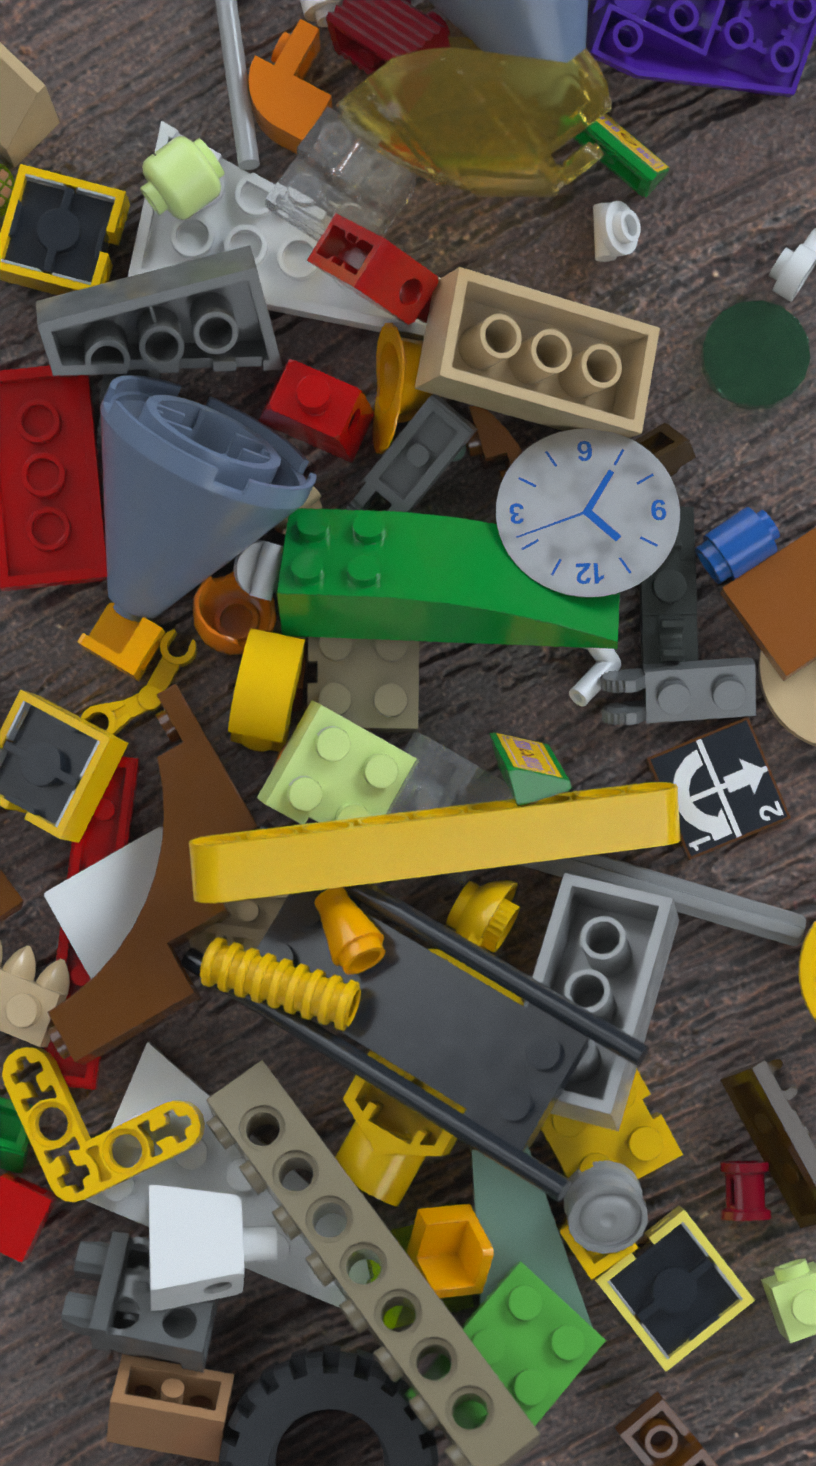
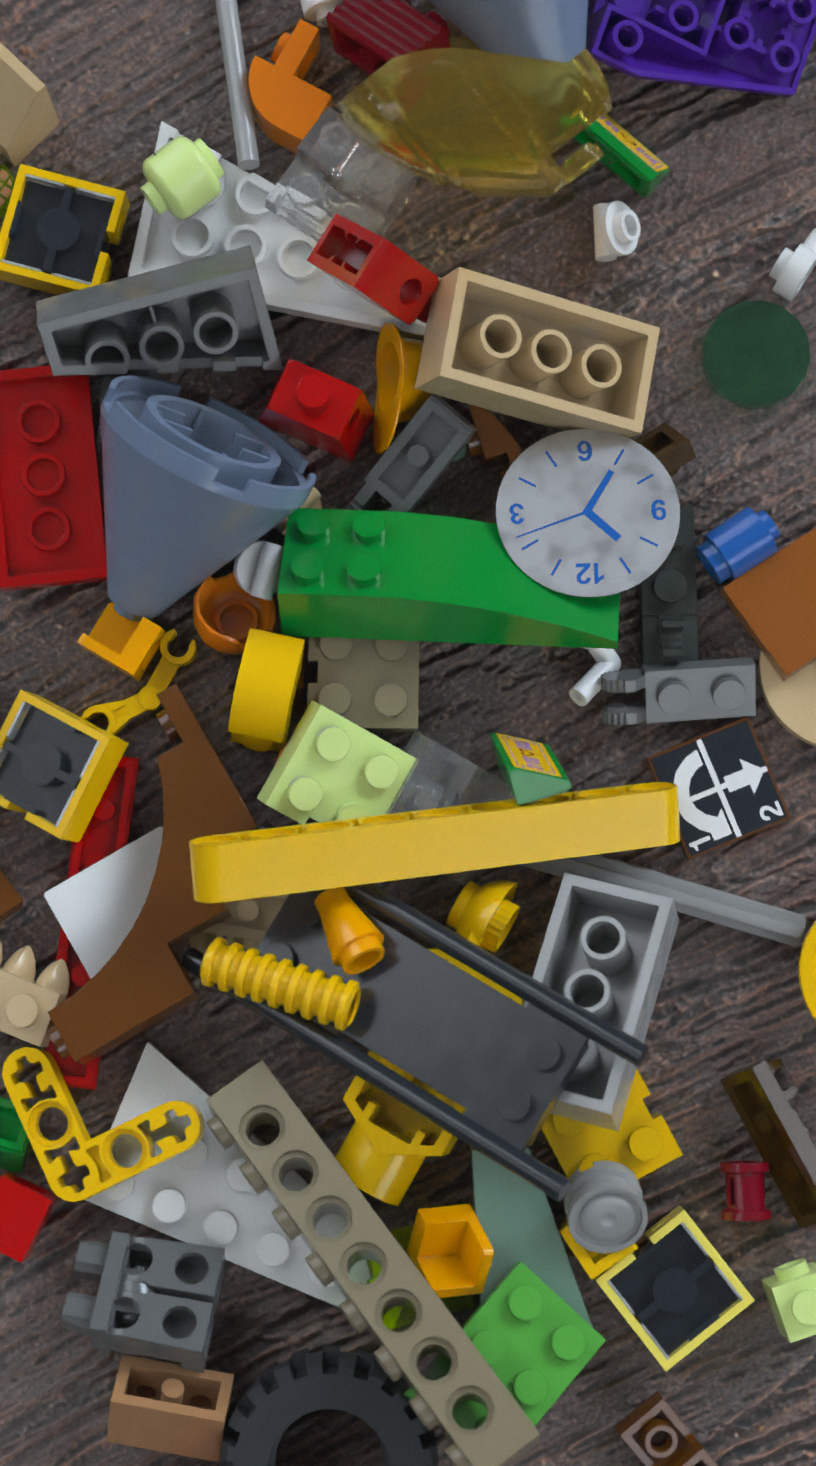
(201, 1246): white torso -> none

